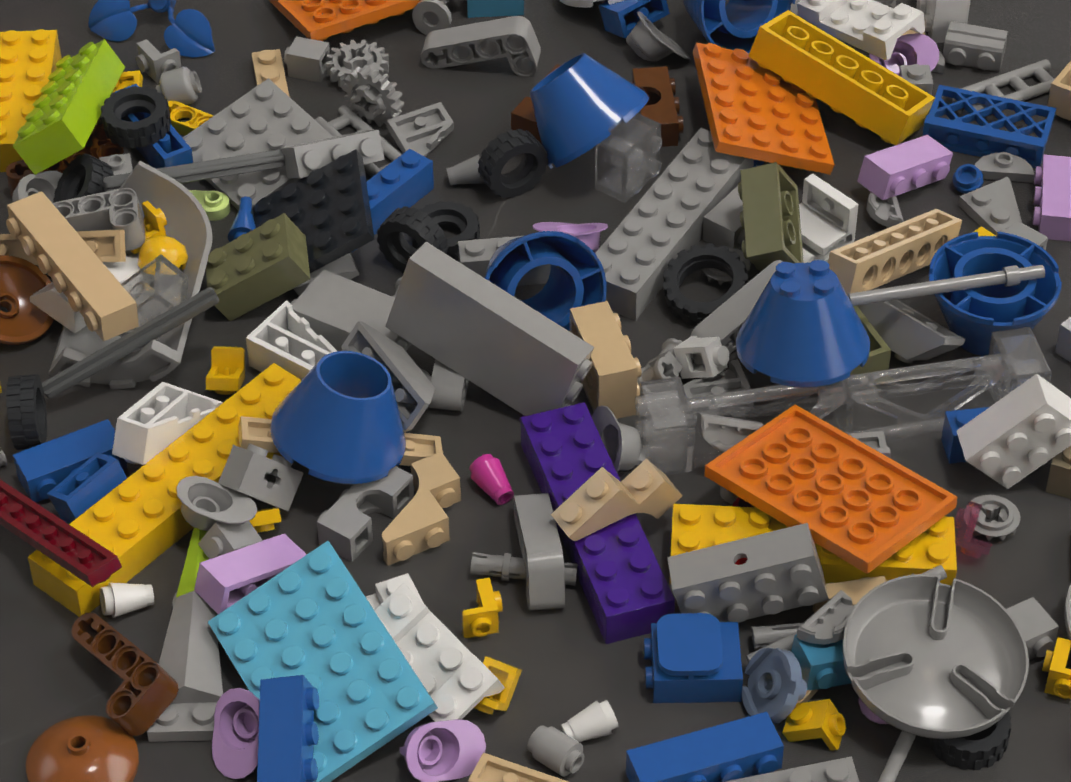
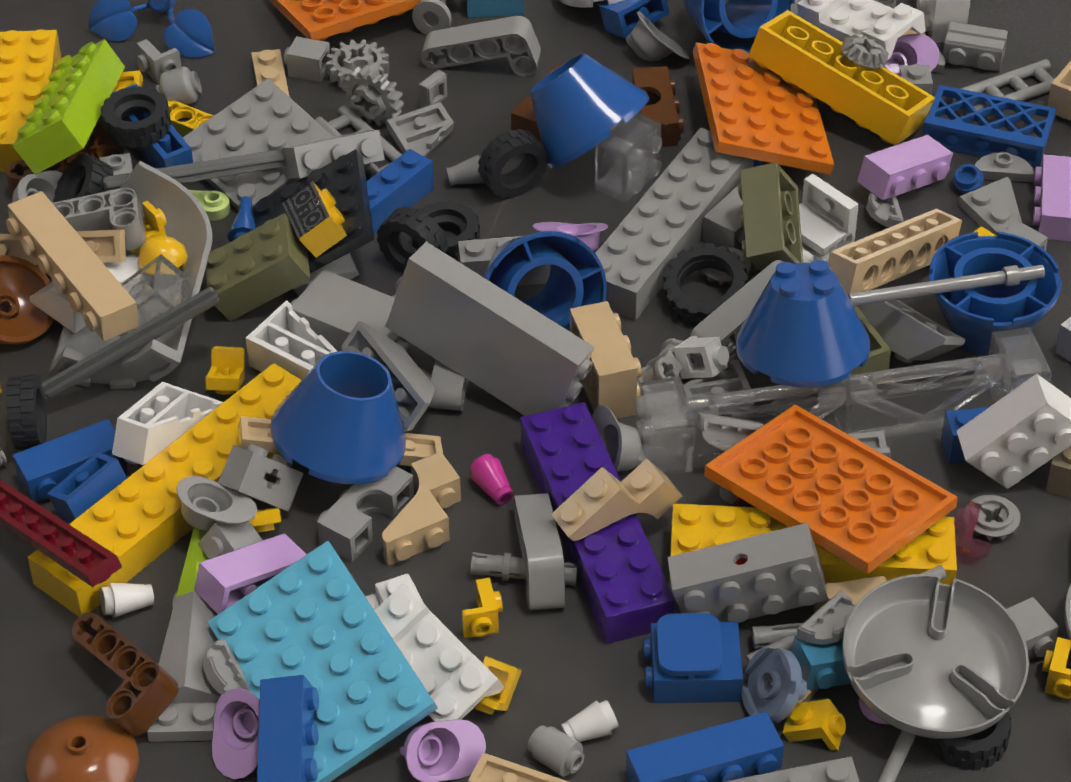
(223, 669): none -> light grey plate
(315, 218): none -> brick
(433, 89): none -> light grey tile
(864, 52): none -> light grey gear

